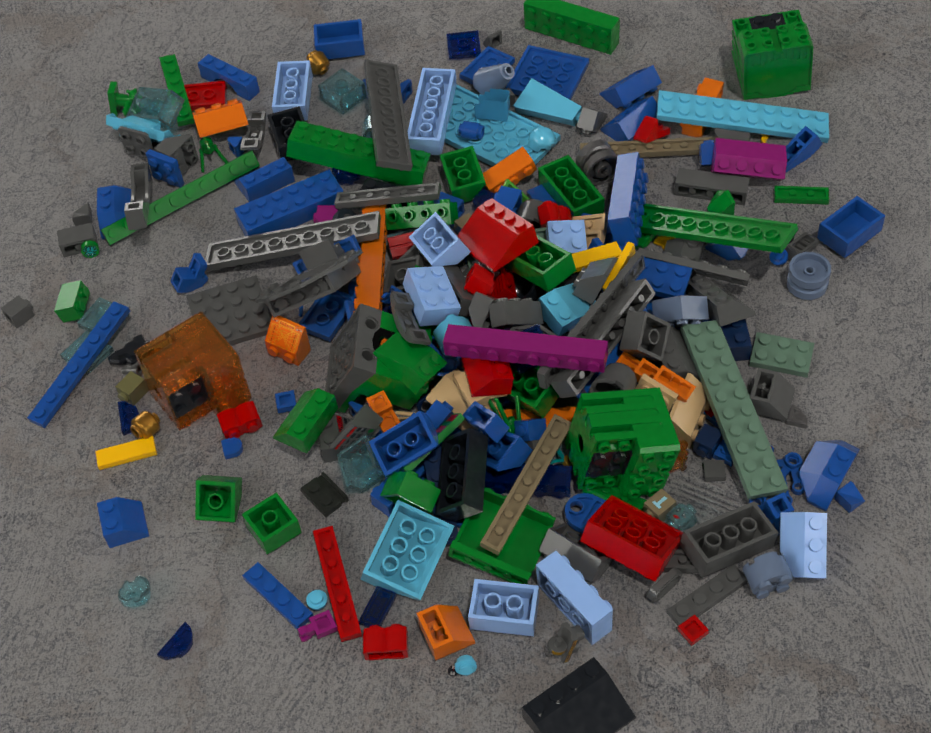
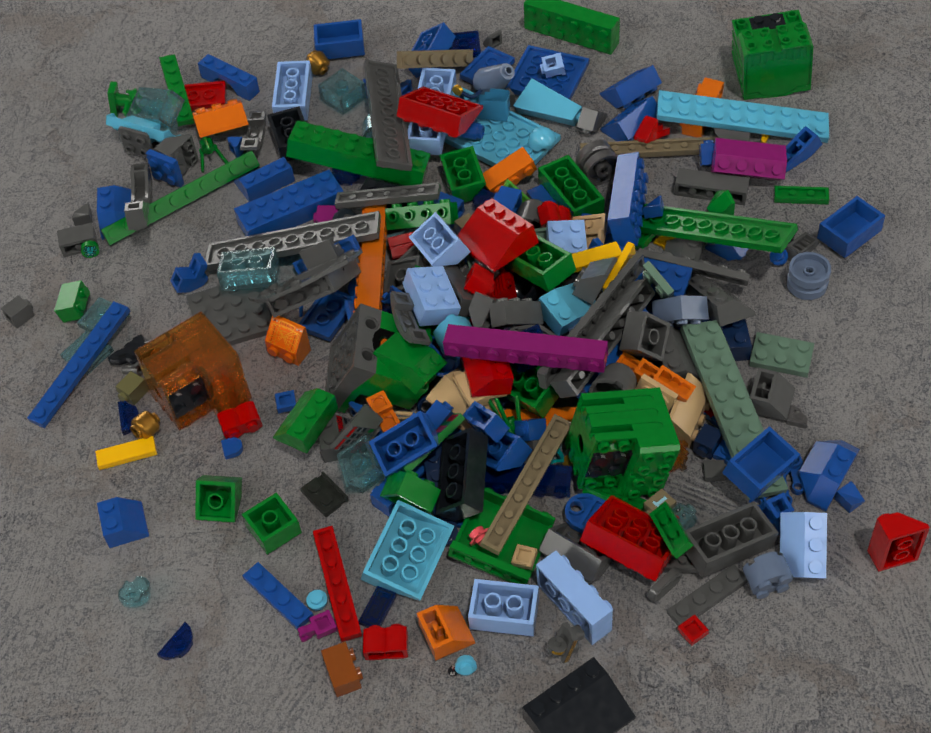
(248, 268): none -> clear light blue brick
(341, 669): none -> dark orange brick
(434, 58): none -> dark tan plate
(435, 38): none -> blue brick
(438, 111): none -> red slope
(457, 90): none -> piece
(477, 535): none -> coral plate
(524, 557): none -> tan tile
(552, 65): none -> light blue brick
(654, 208): none -> blue slope
(662, 287): none -> sand green plate
(671, 530): none -> green plate
(761, 463): none -> blue piece
(896, 540): none -> red slope

